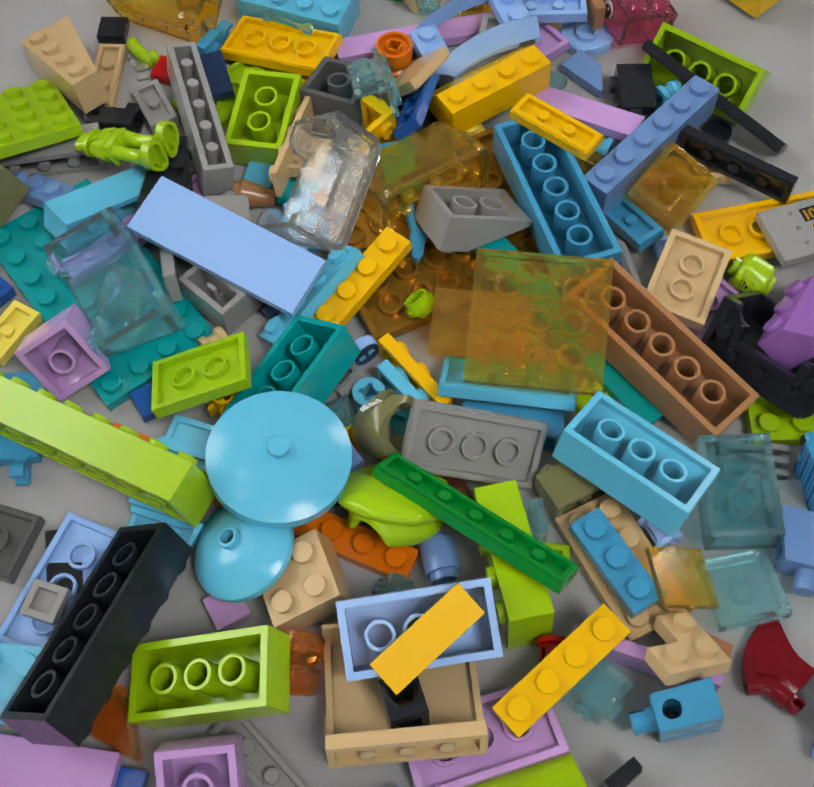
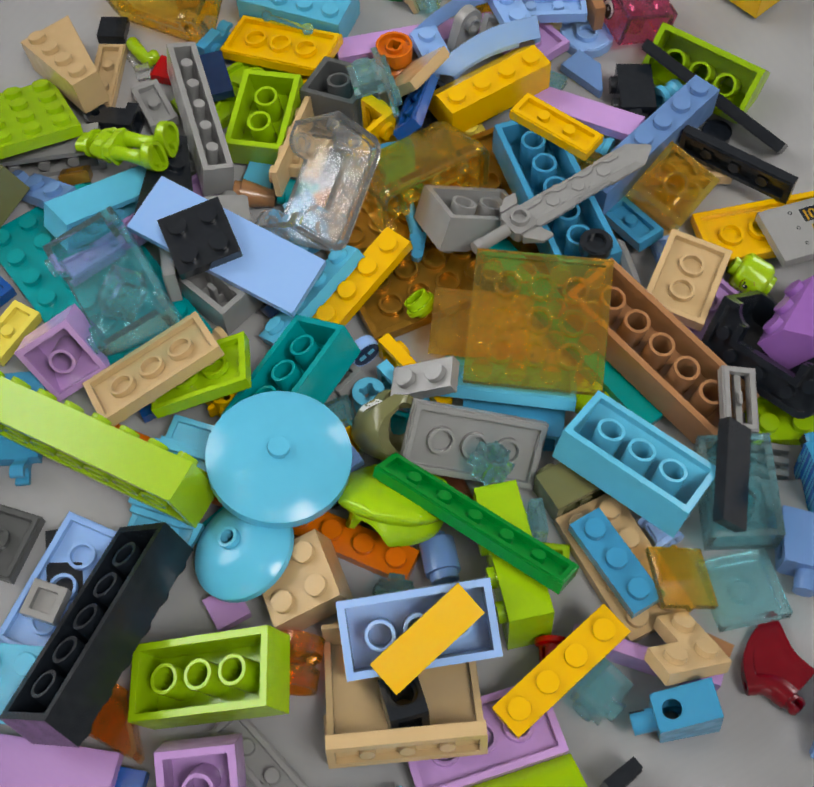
(76, 175): none -> pearl gold tile
(153, 369): none -> tan plate
(199, 238): none -> black plate
(426, 378): none -> light grey plate
(464, 26): none -> light grey plate
(490, 463): none -> clear light blue gear
(526, 220): none -> light grey sword
(595, 244): none -> black tile
(732, 475): none -> black tile
(737, 397): none -> light grey tile

